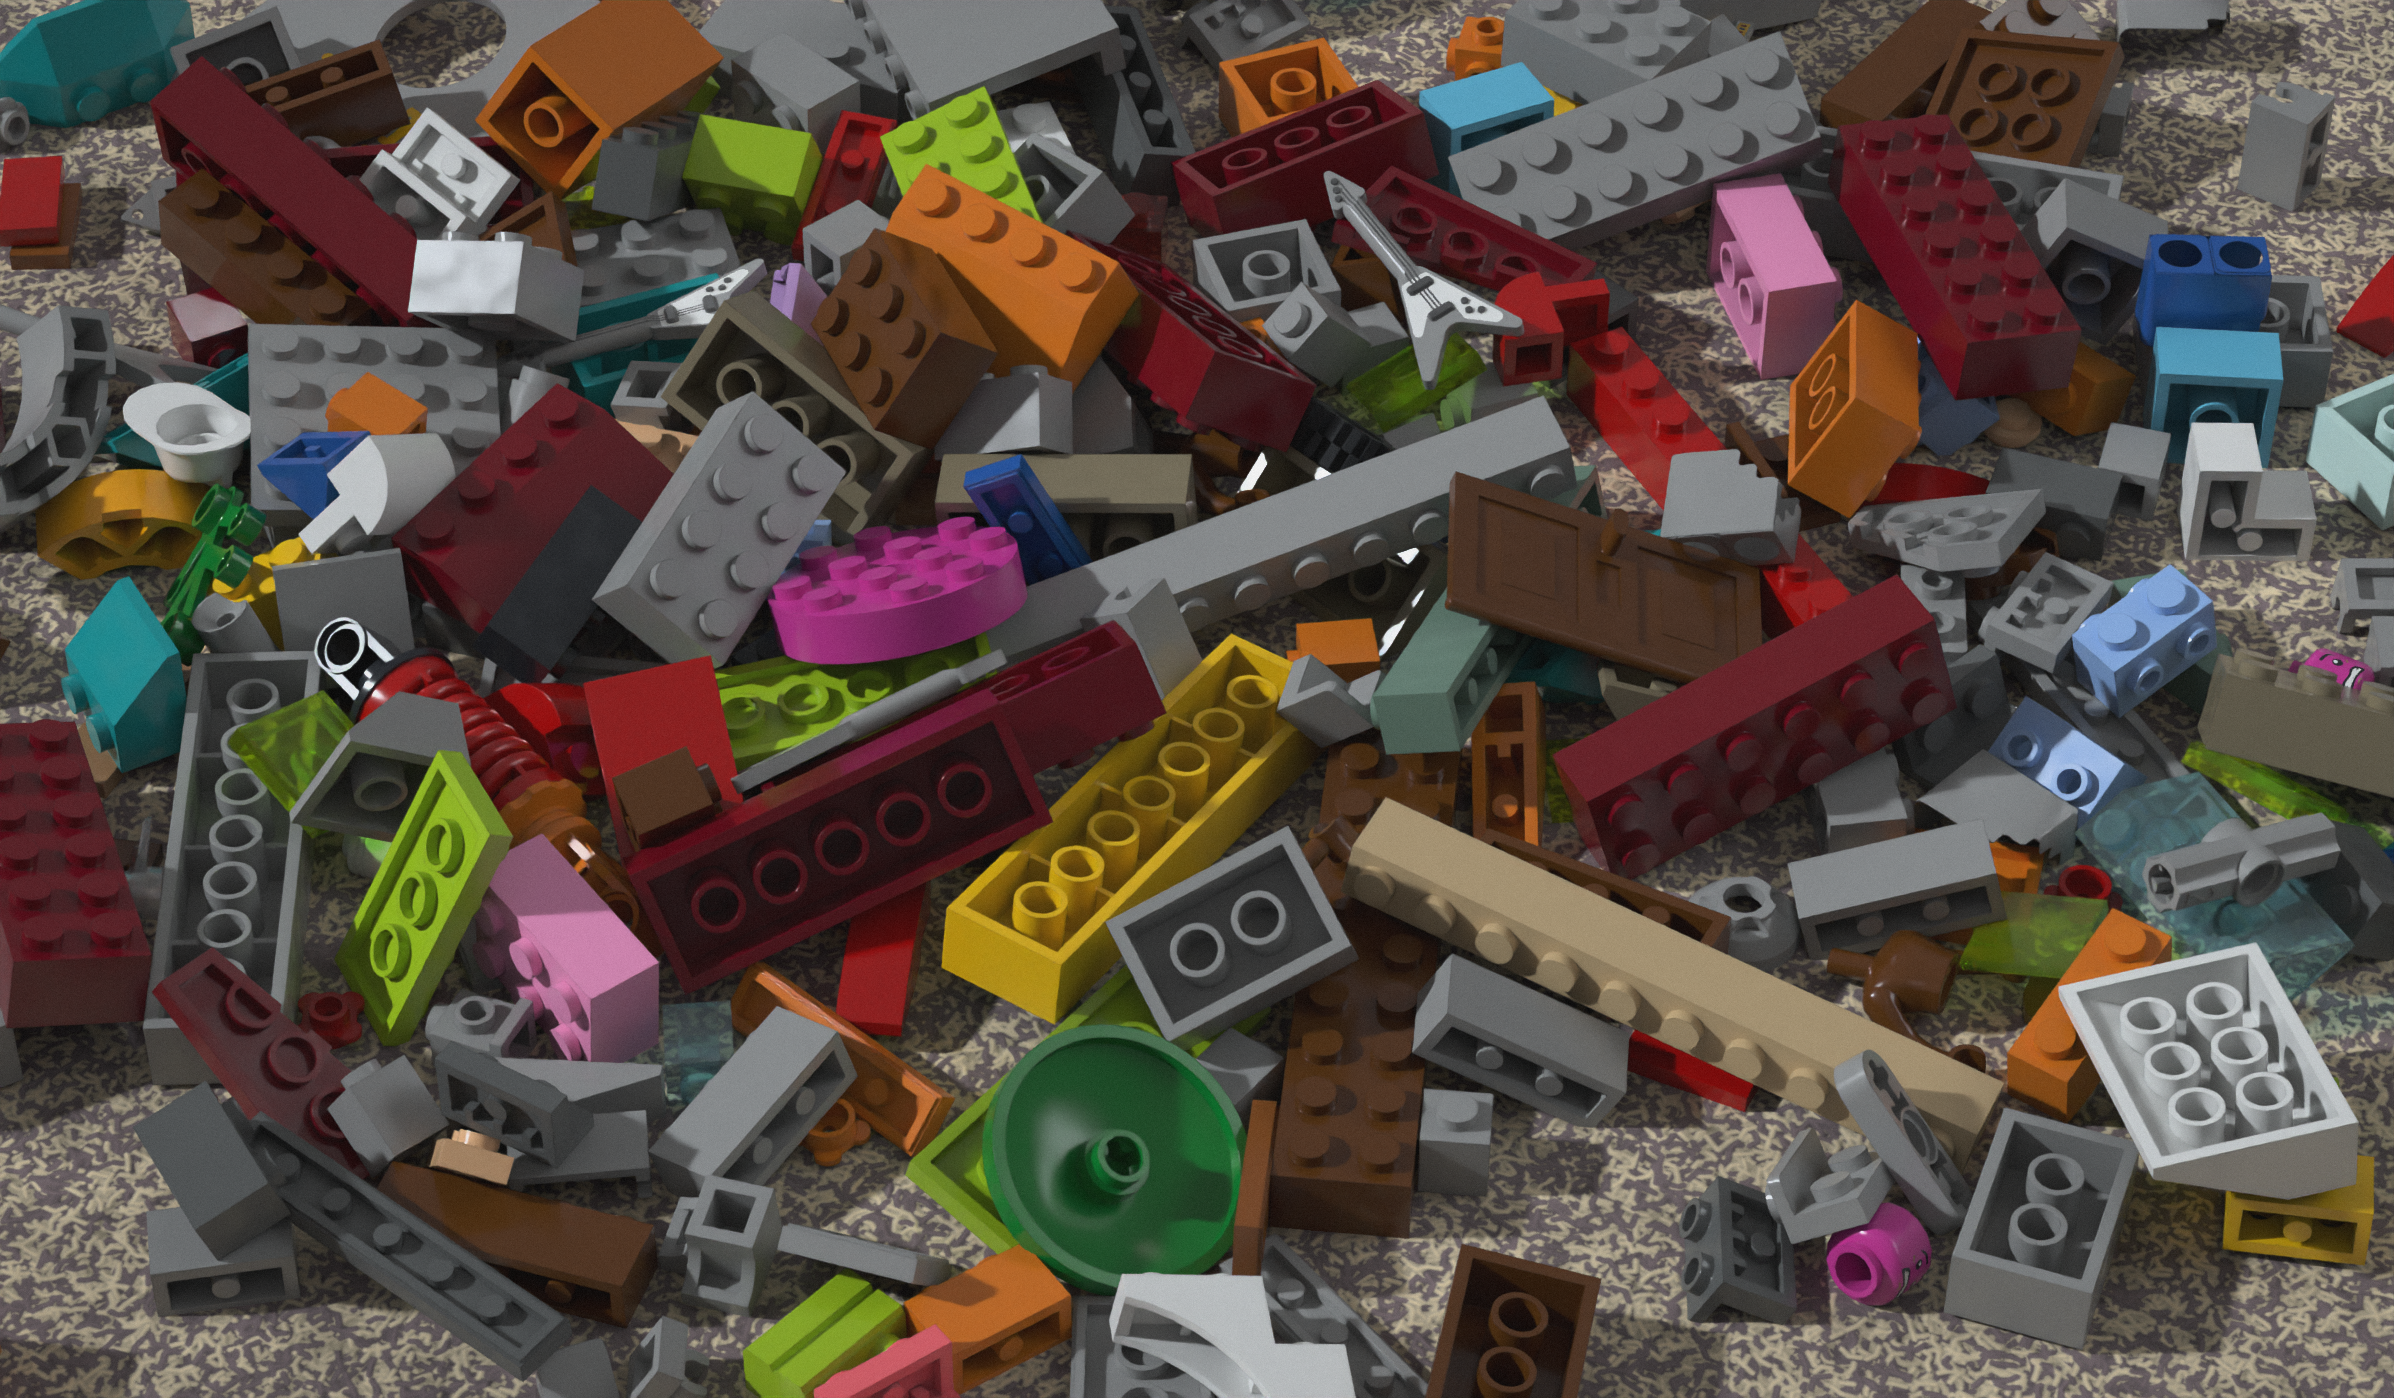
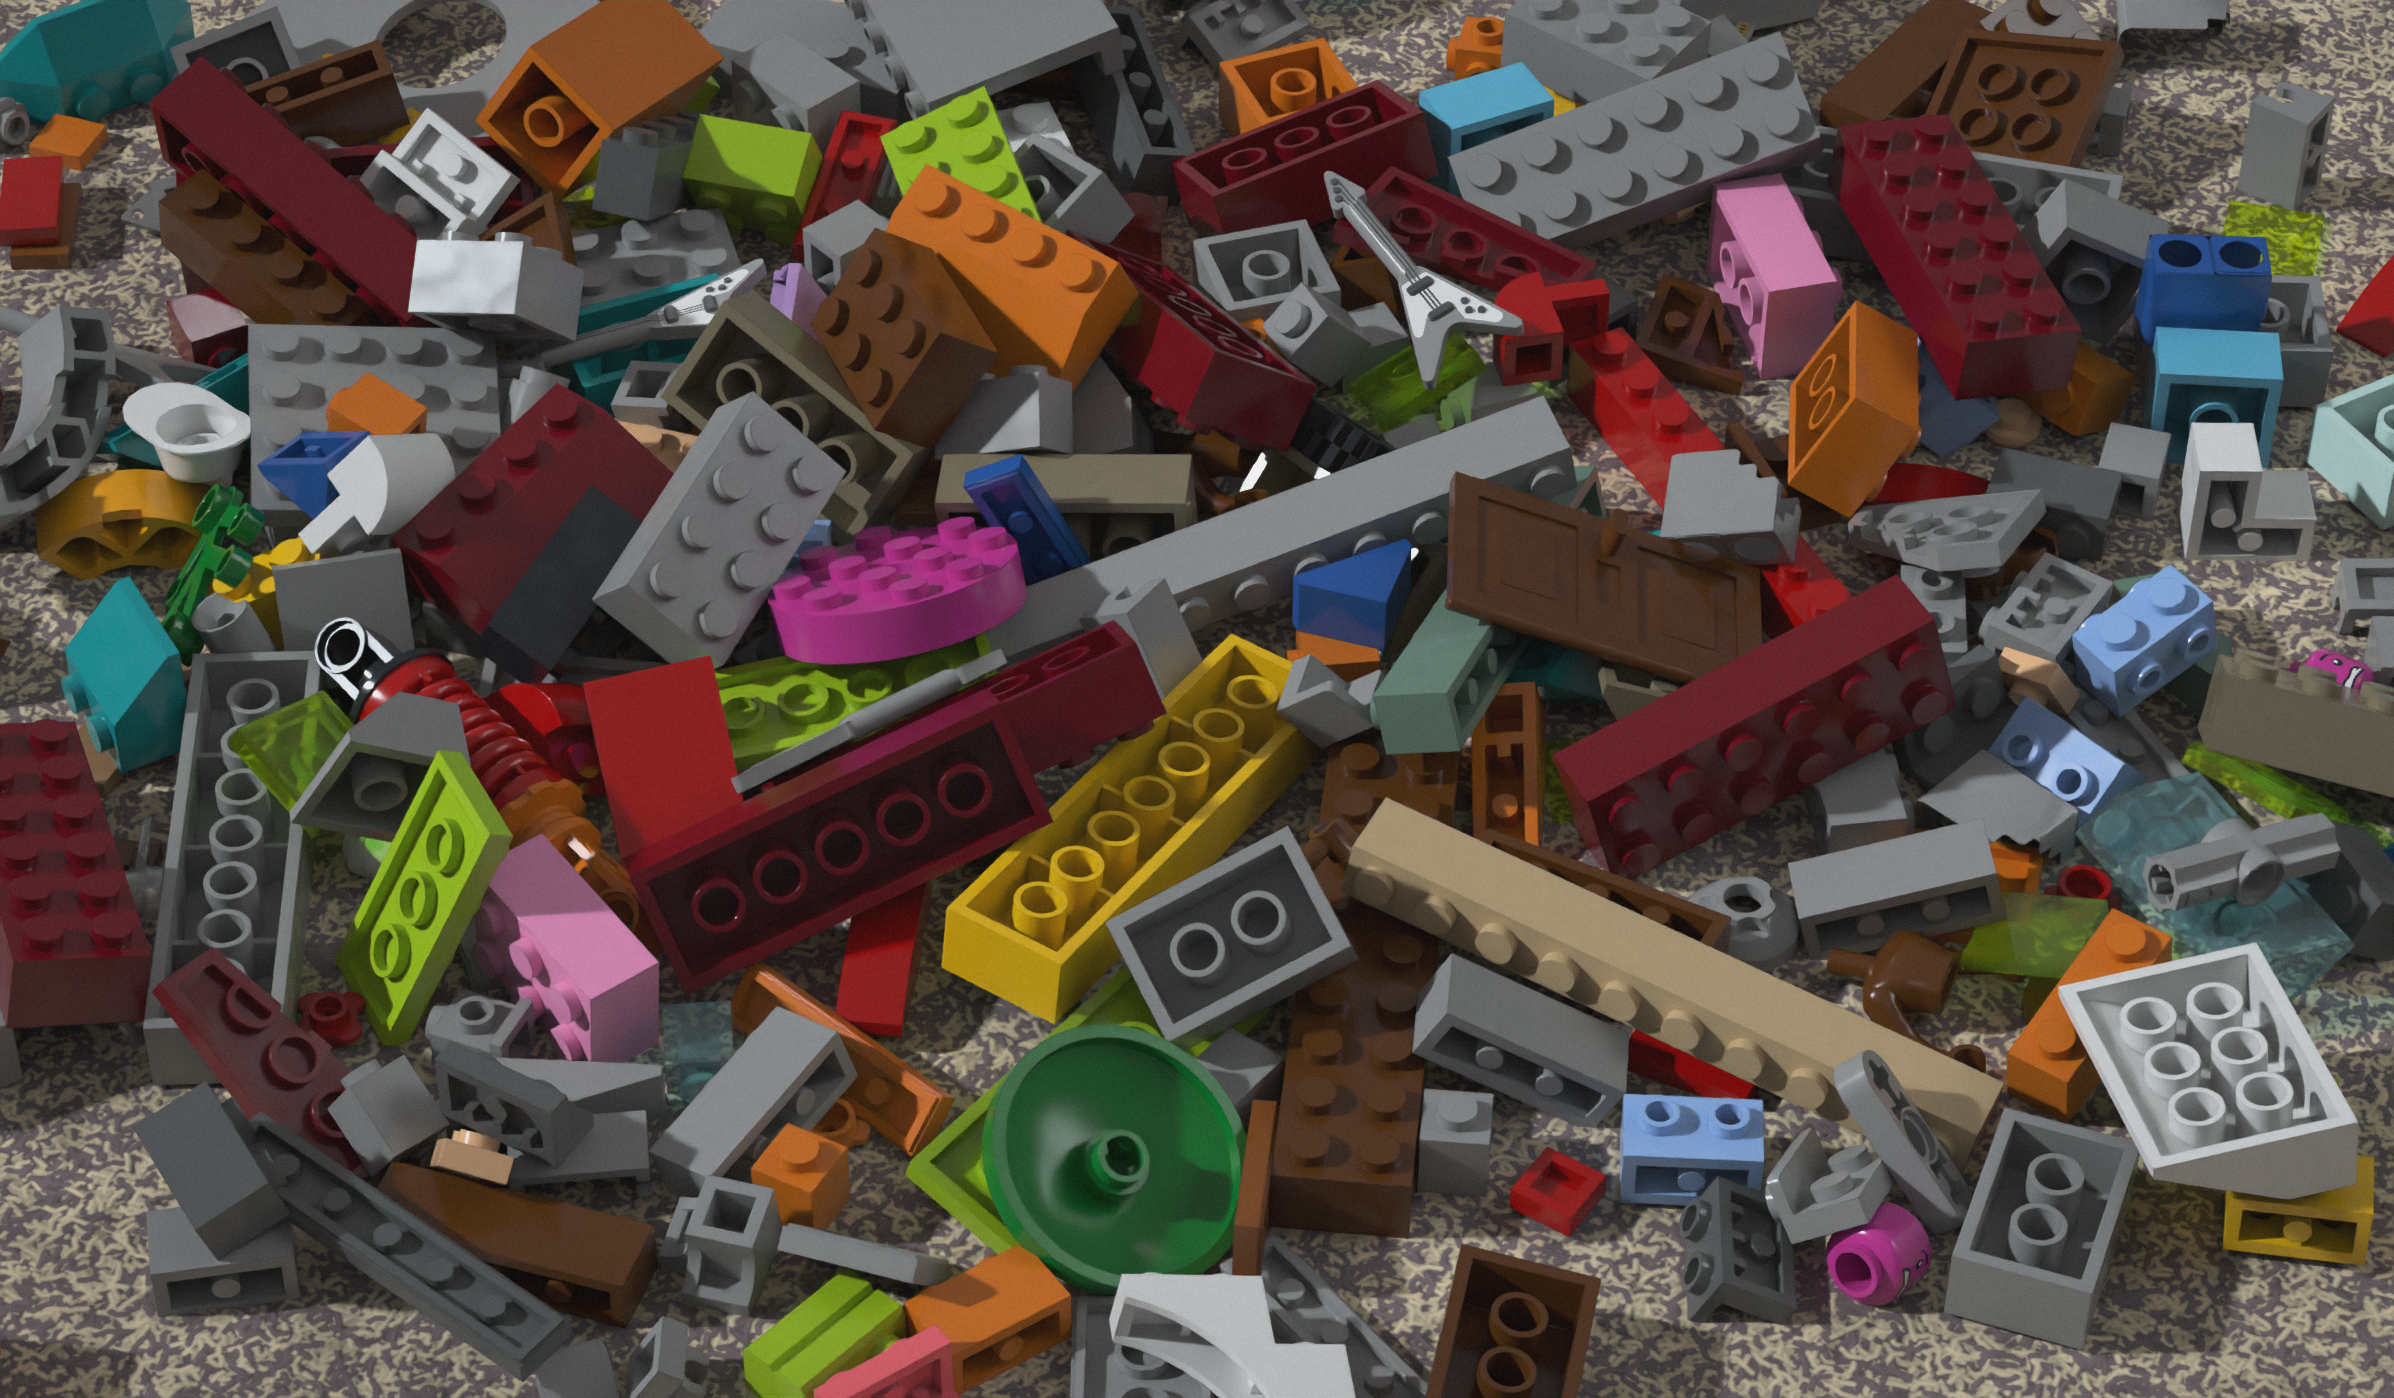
(70, 138): none -> orange tile
(665, 797): reddish brown brick -> none
(807, 1176): none -> orange brick
(1355, 597): none -> blue slope
(1558, 1191): none -> red plate
(1689, 338): none -> reddish brown wing
(1690, 1142): none -> light blue brick
(2038, 680): none -> light nougat plate
(2289, 234): none -> clear neon green piece

